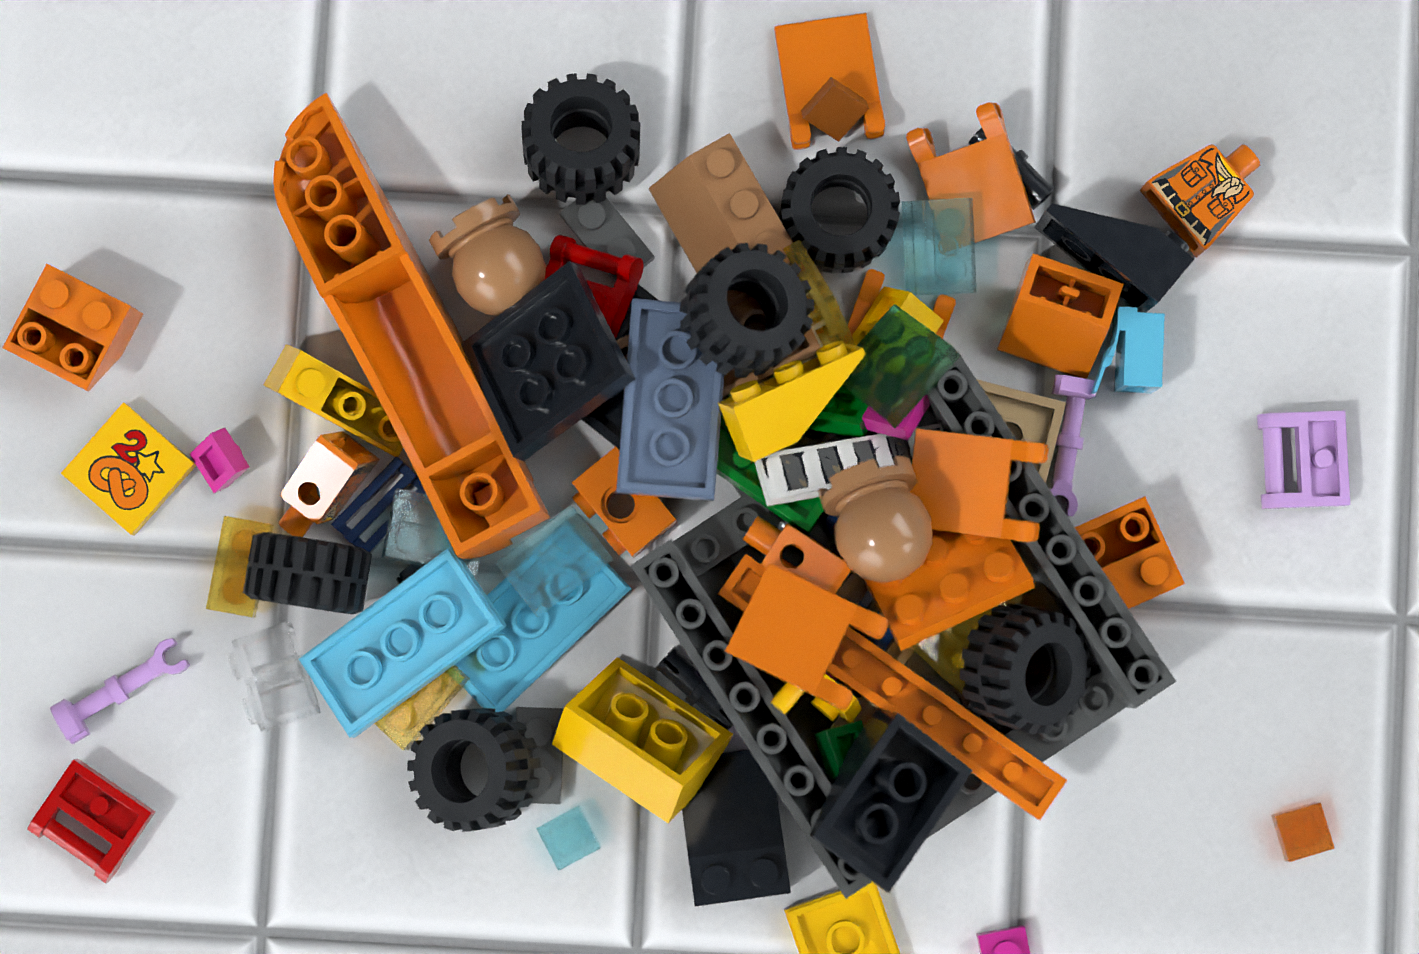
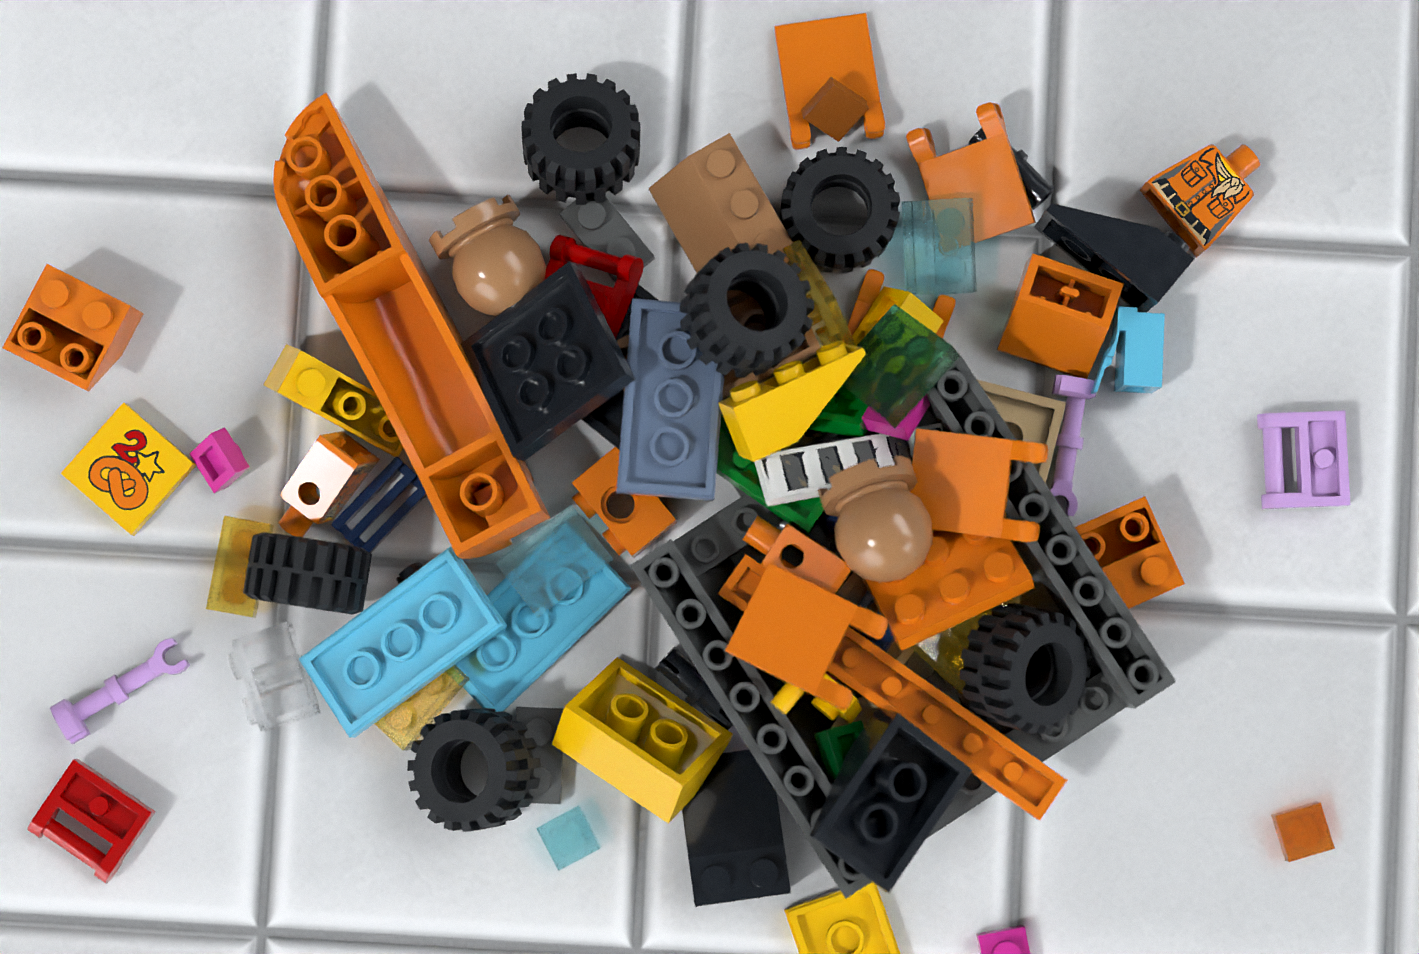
(415, 532): clear light blue plate -> none

